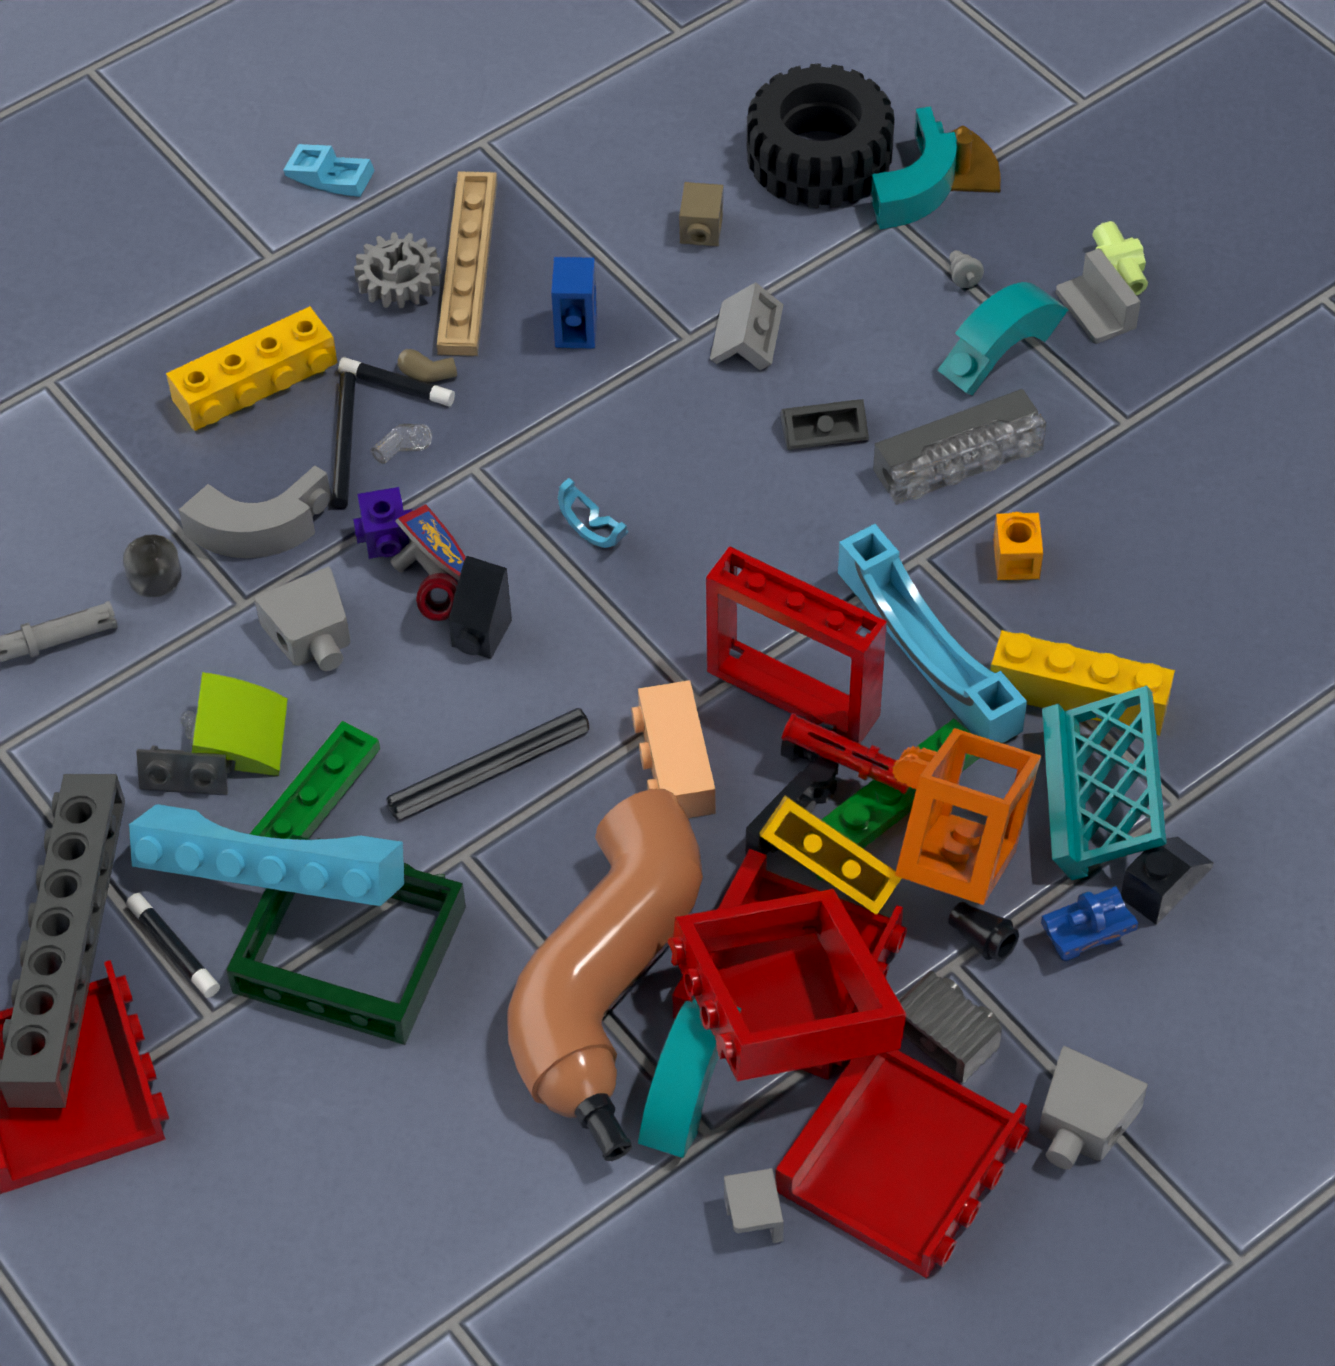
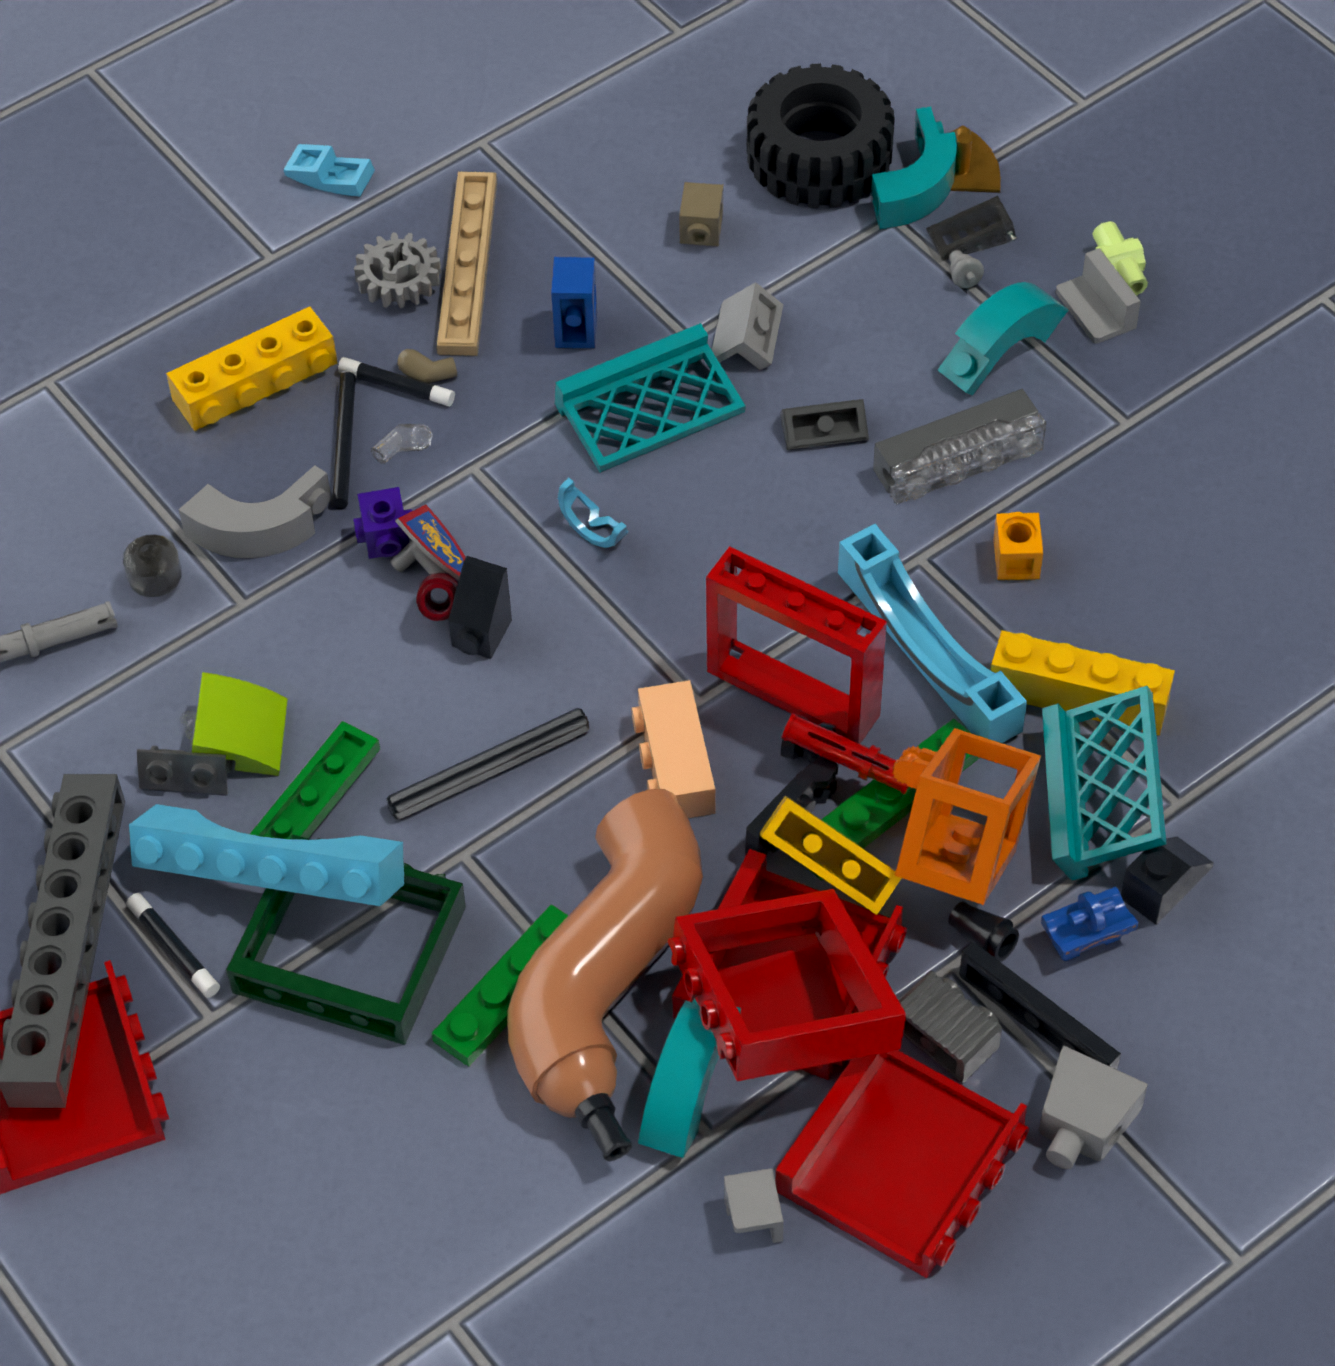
(306, 619): light grey torso -> none
(484, 1009): none -> green plate
(628, 374): none -> teal fence
(979, 215): none -> clear smoke slope
(1031, 1006): none -> black tile

